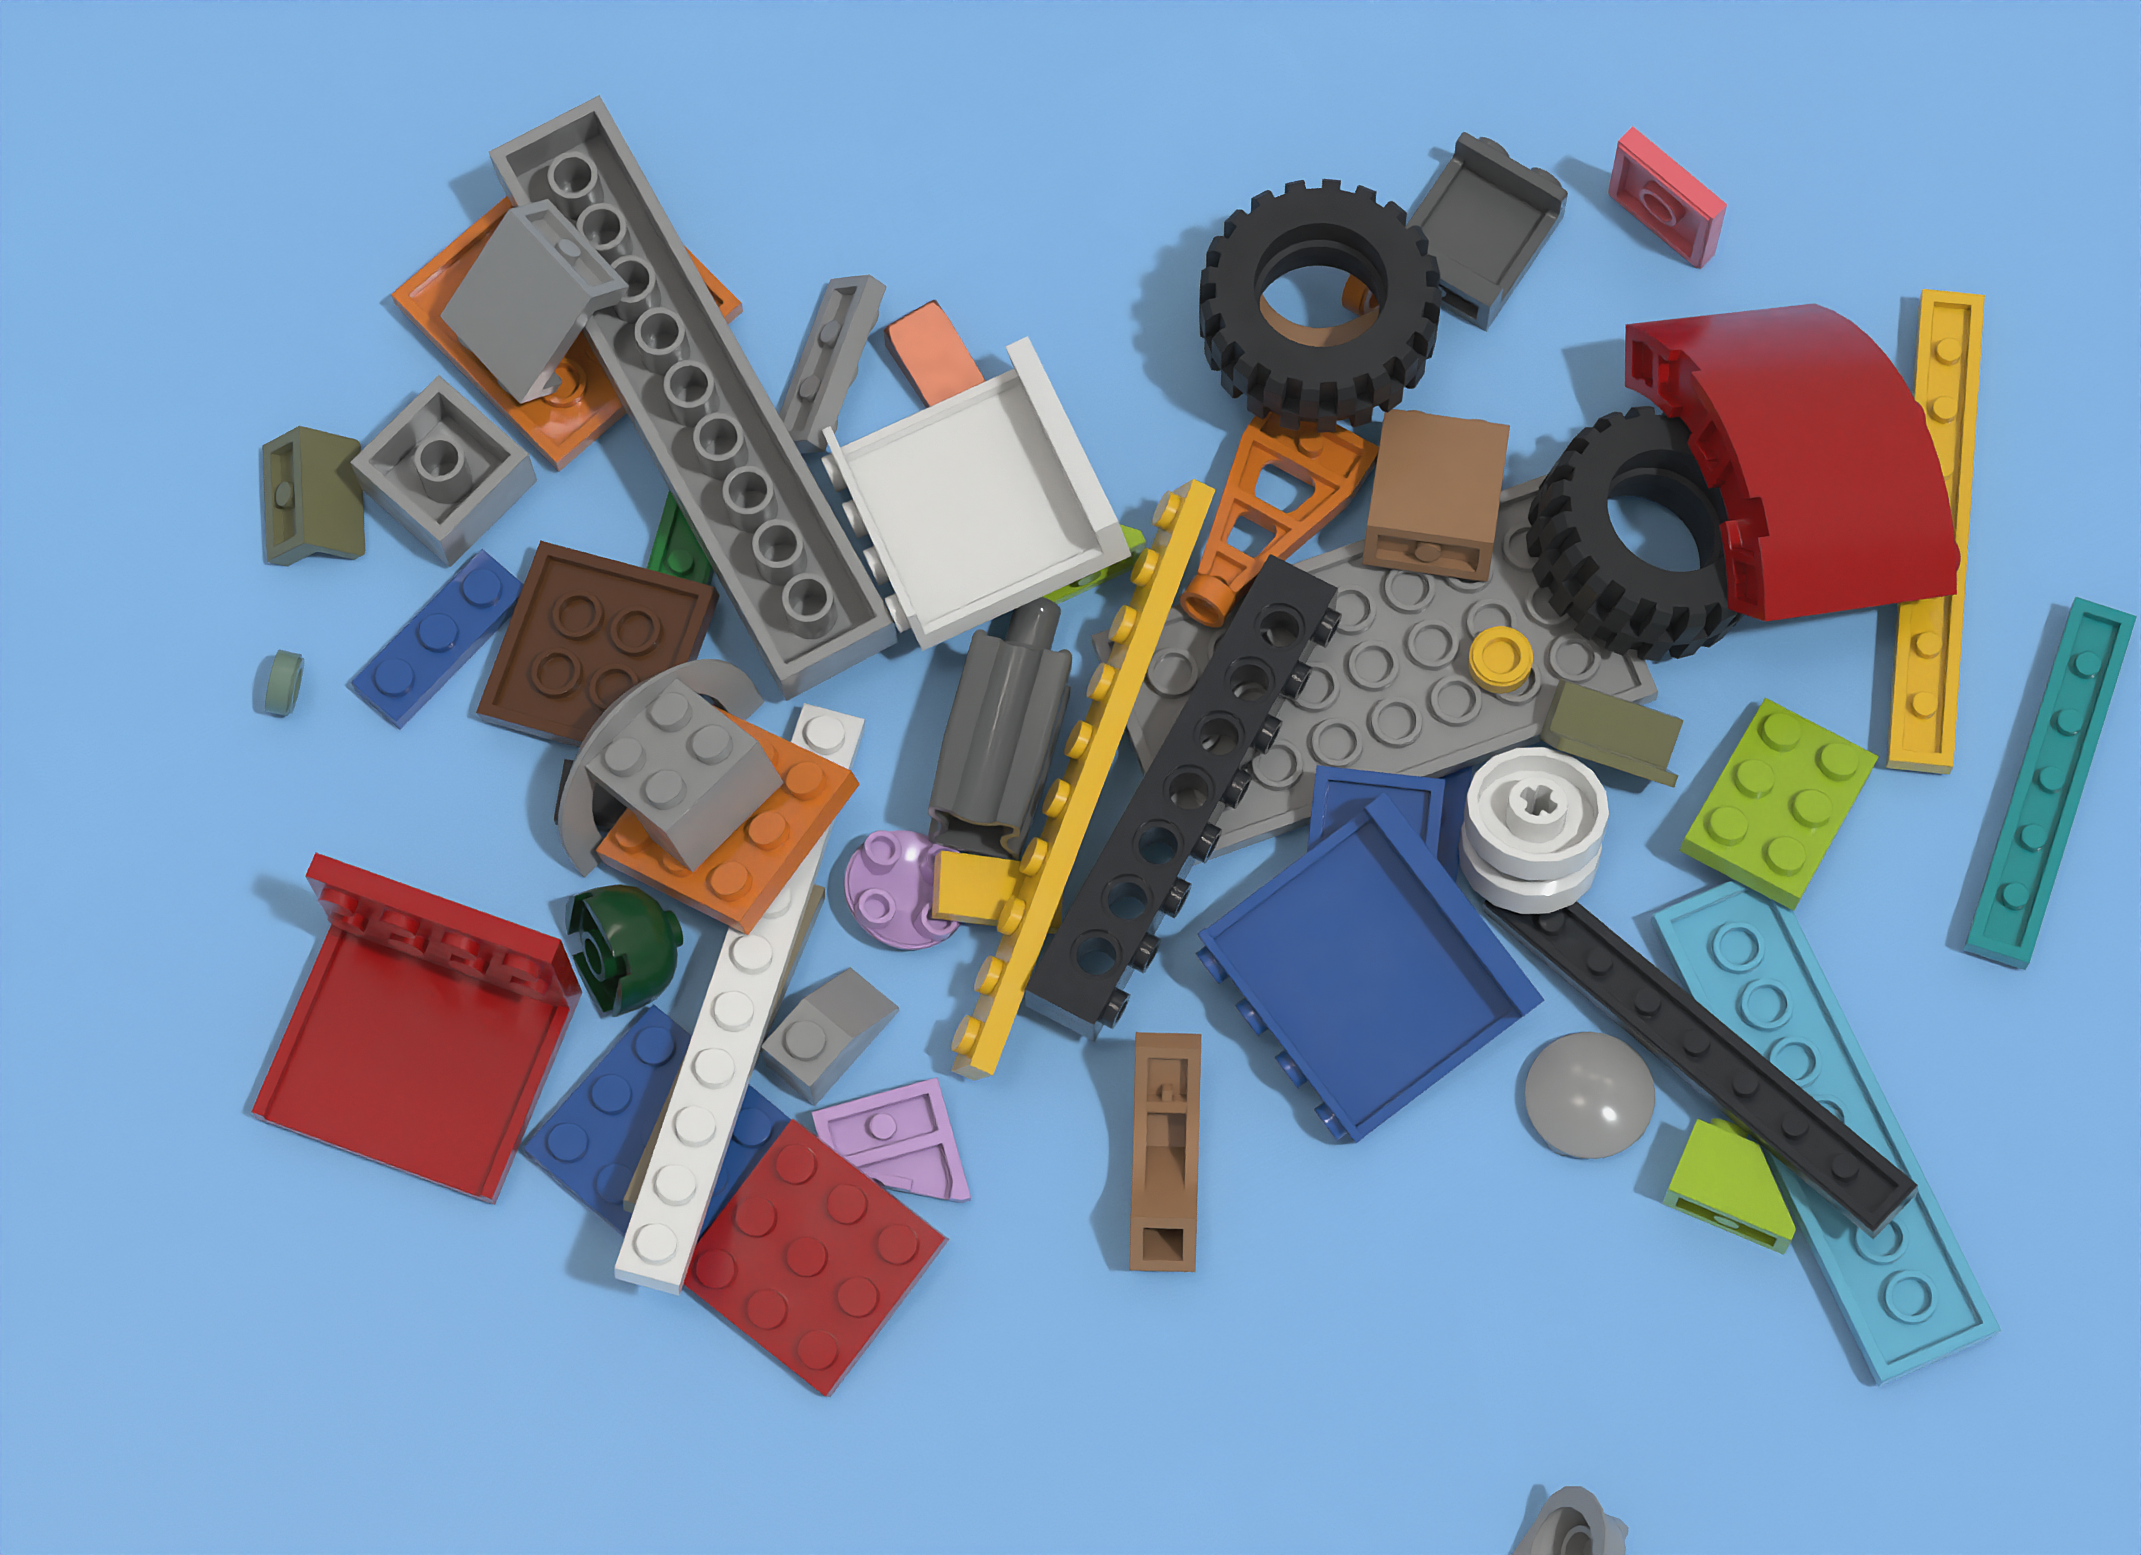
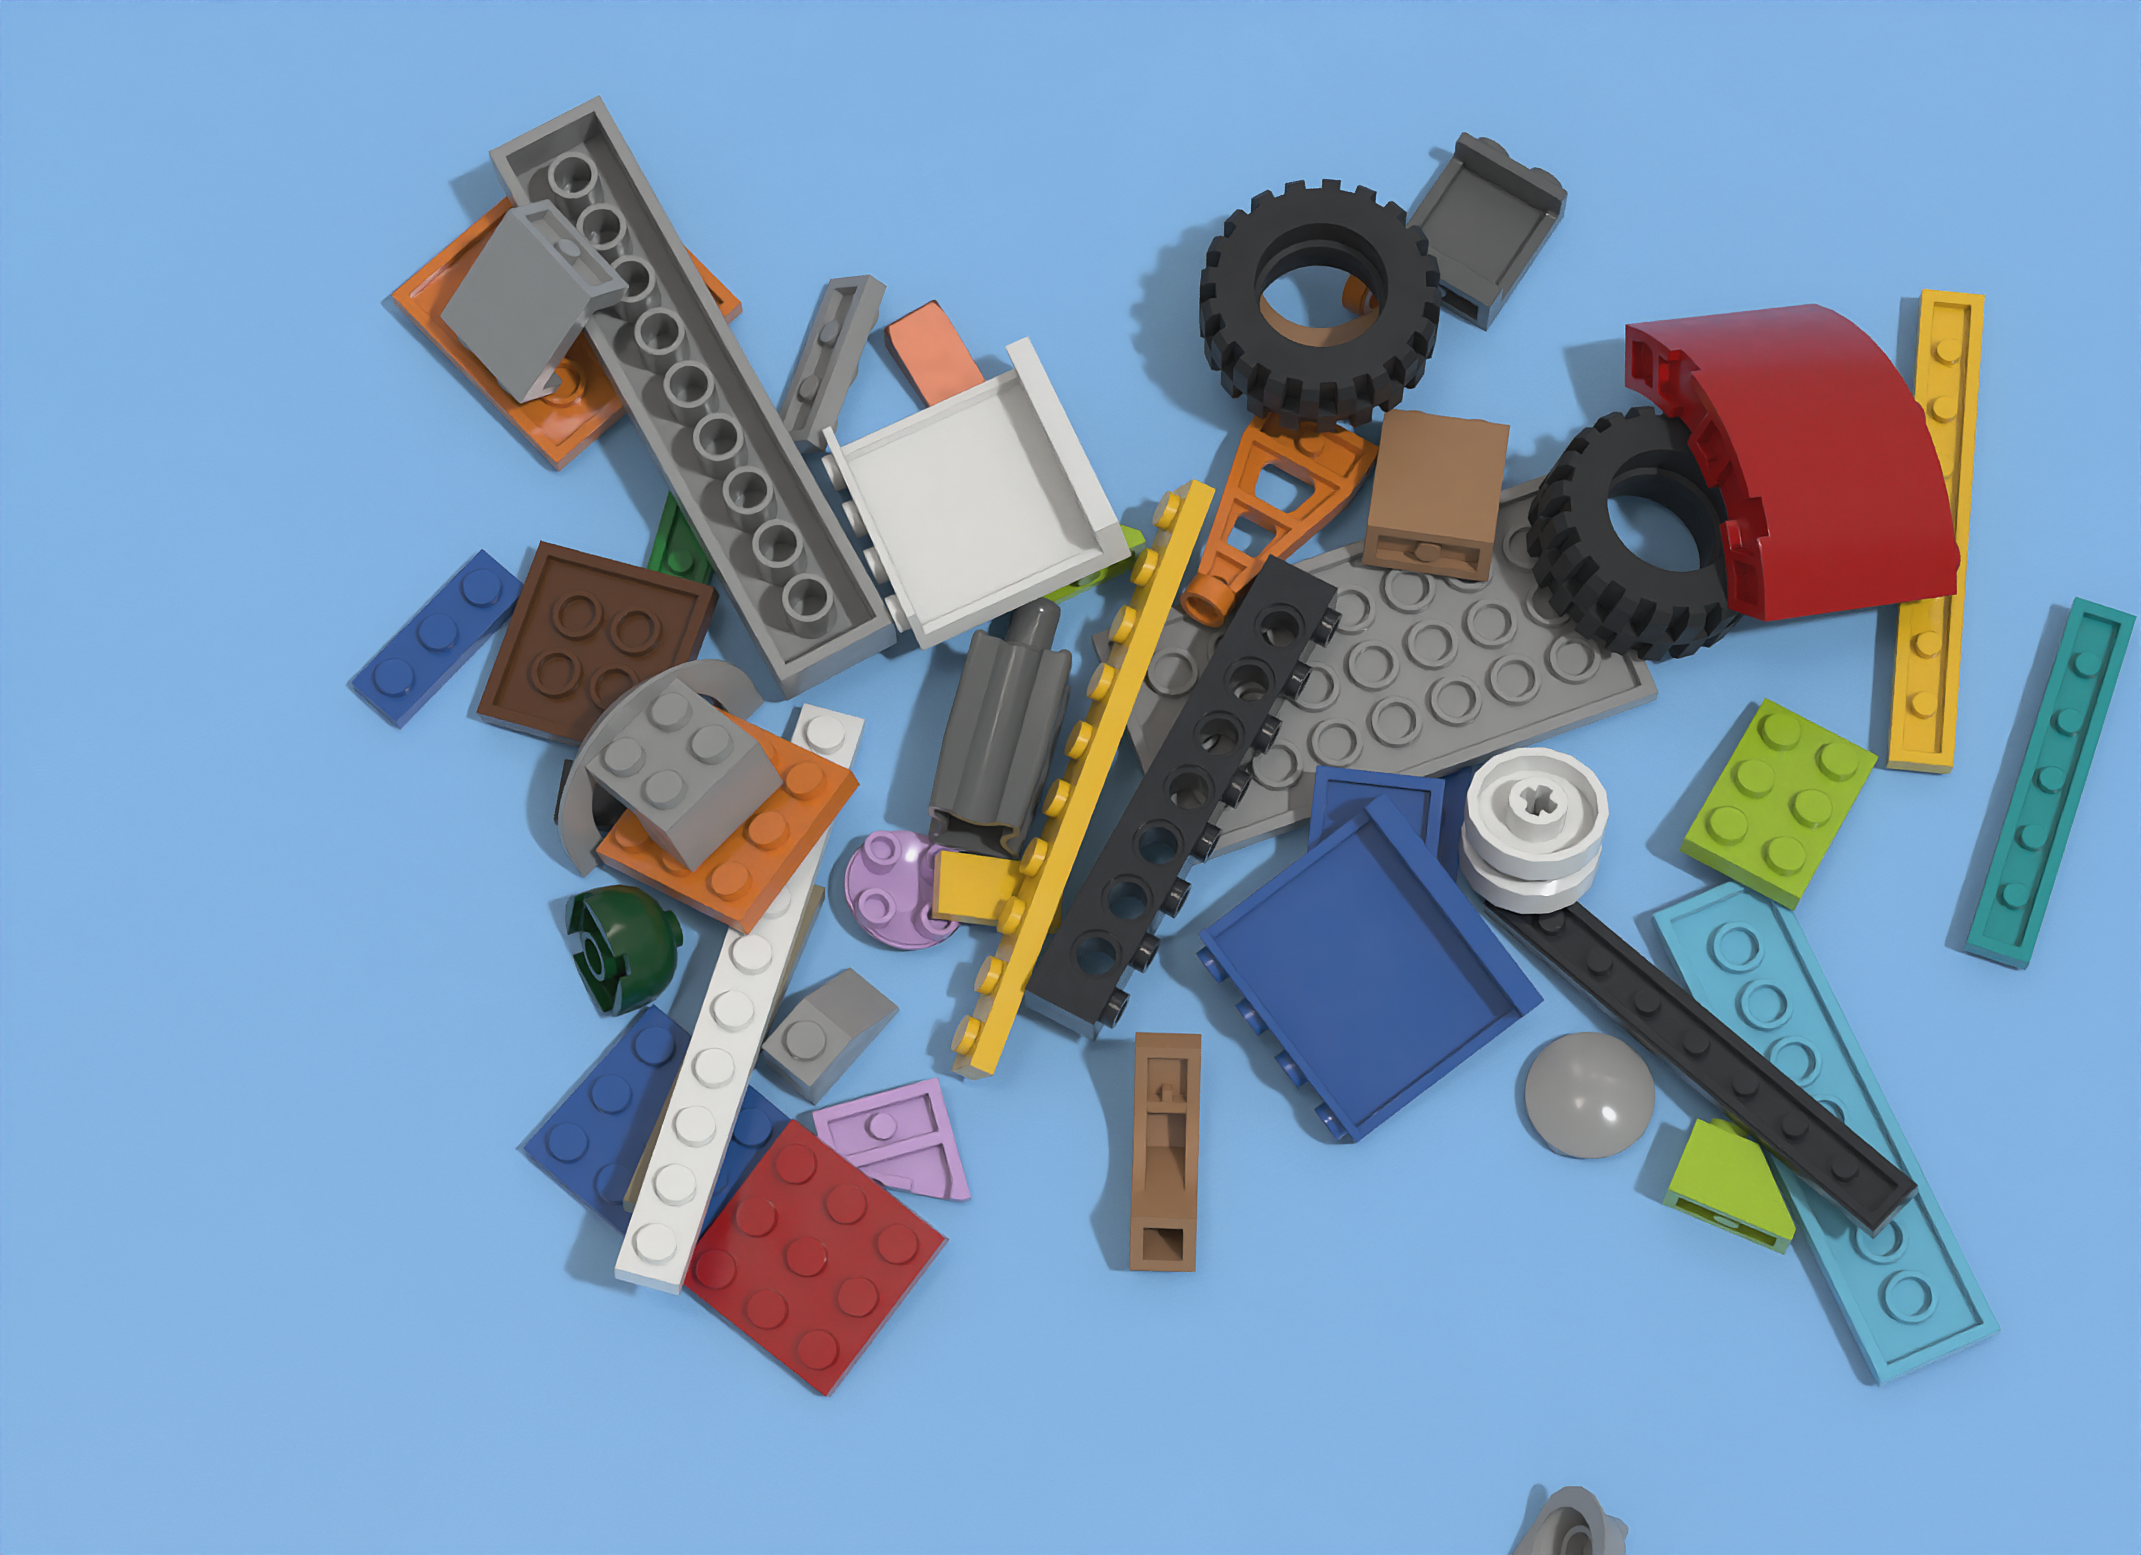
(284, 682): sand green tile -> none
(312, 496): olive panel -> none
(420, 1032): red bracket -> none
(444, 471): light grey brick -> none
(1500, 659): yellow tile -> none
(1612, 731): olive panel -> none
(1666, 198): coral tile -> none

